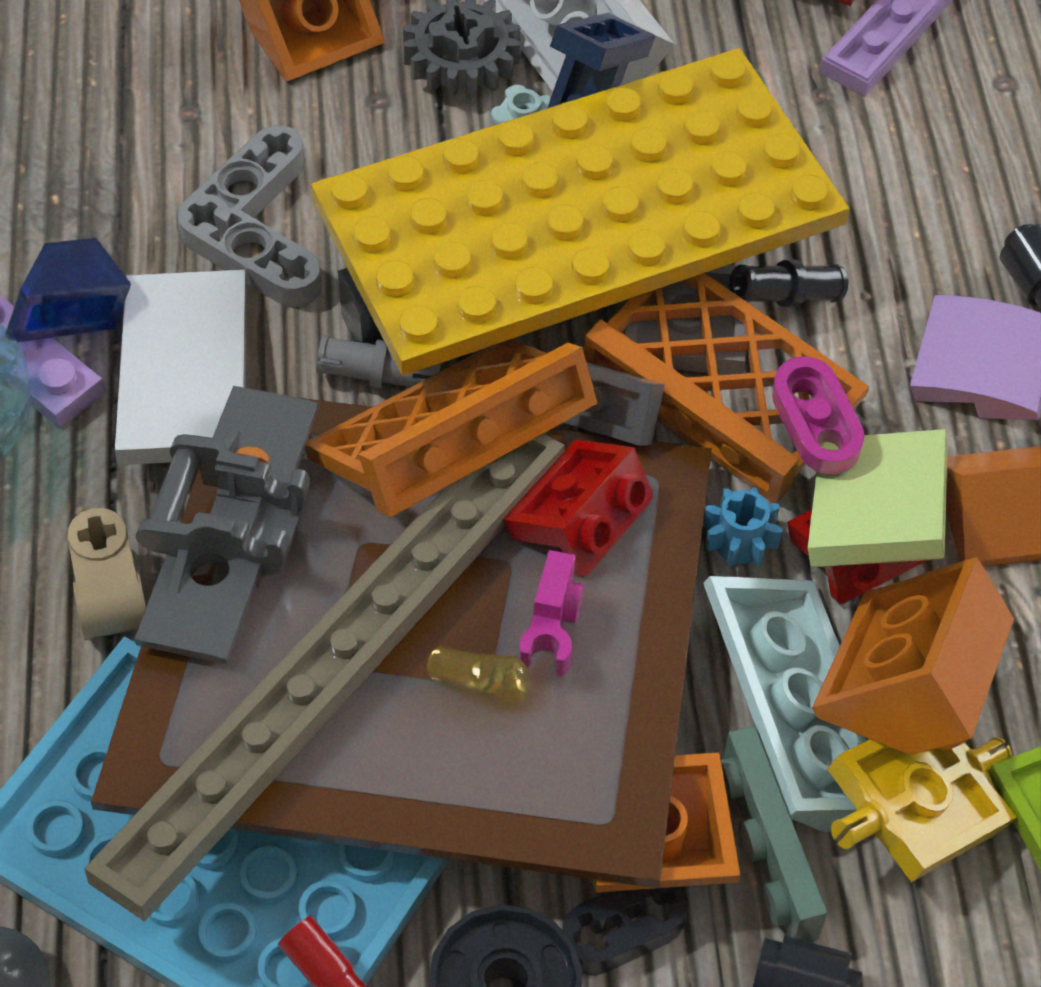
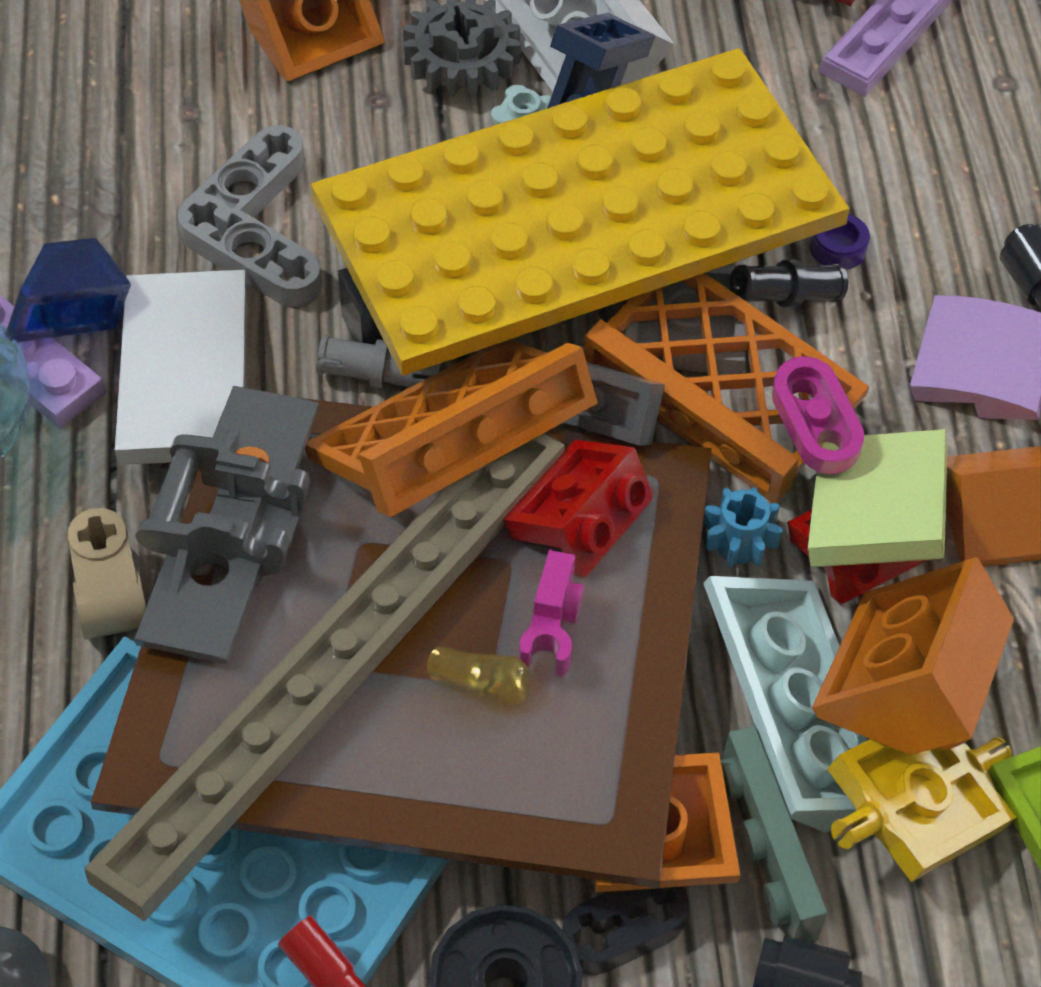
(842, 245): none -> dark purple tile

